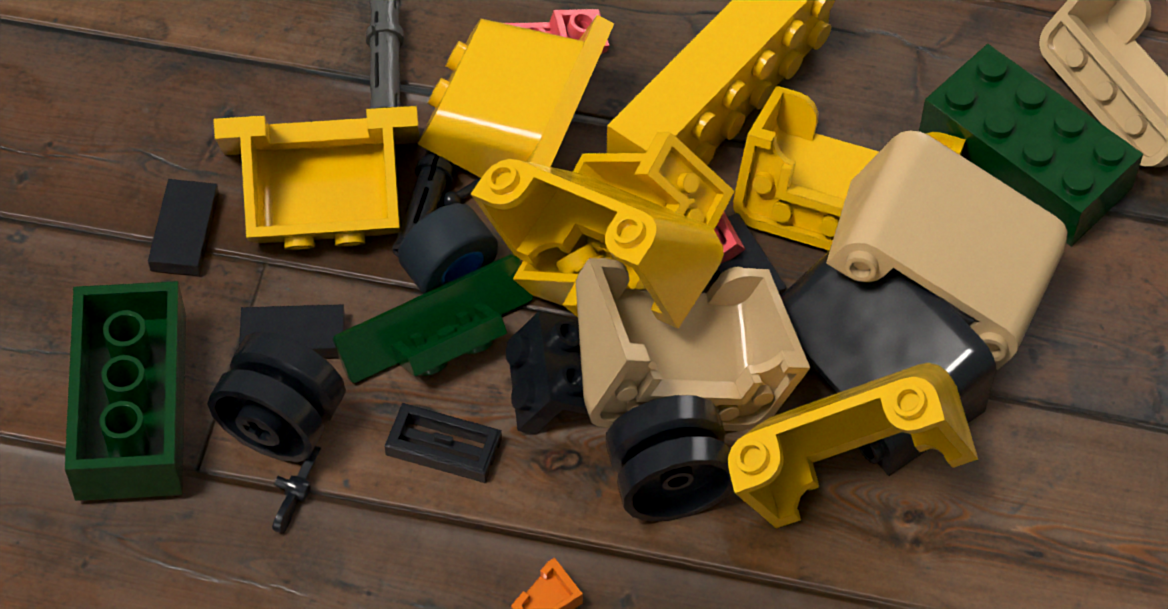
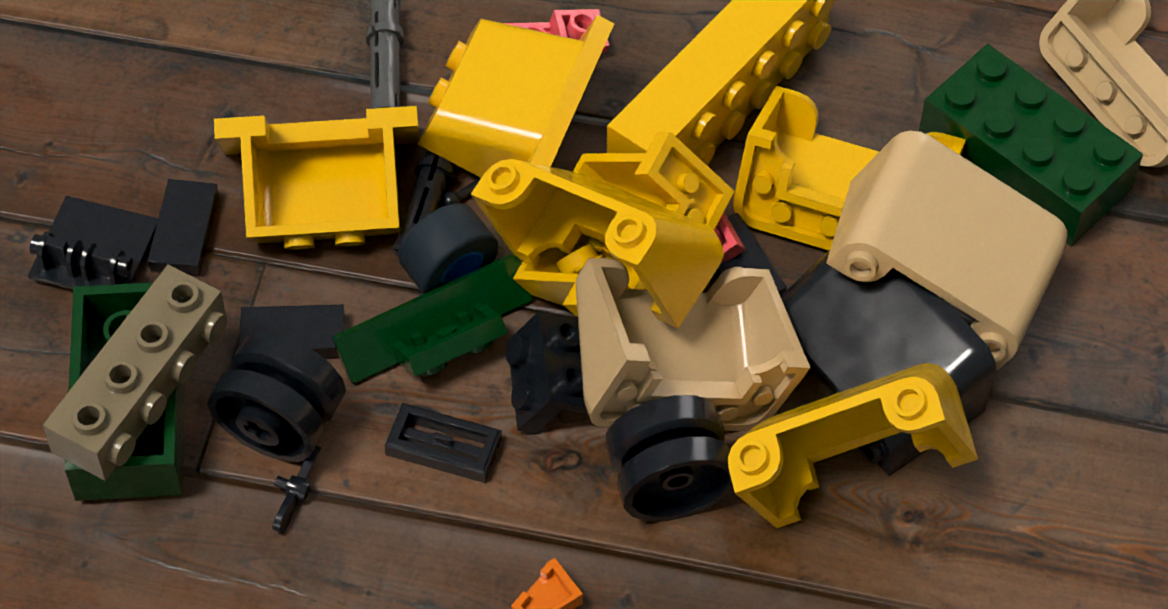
(91, 245): none -> black hinge
(136, 373): none -> dark tan brick

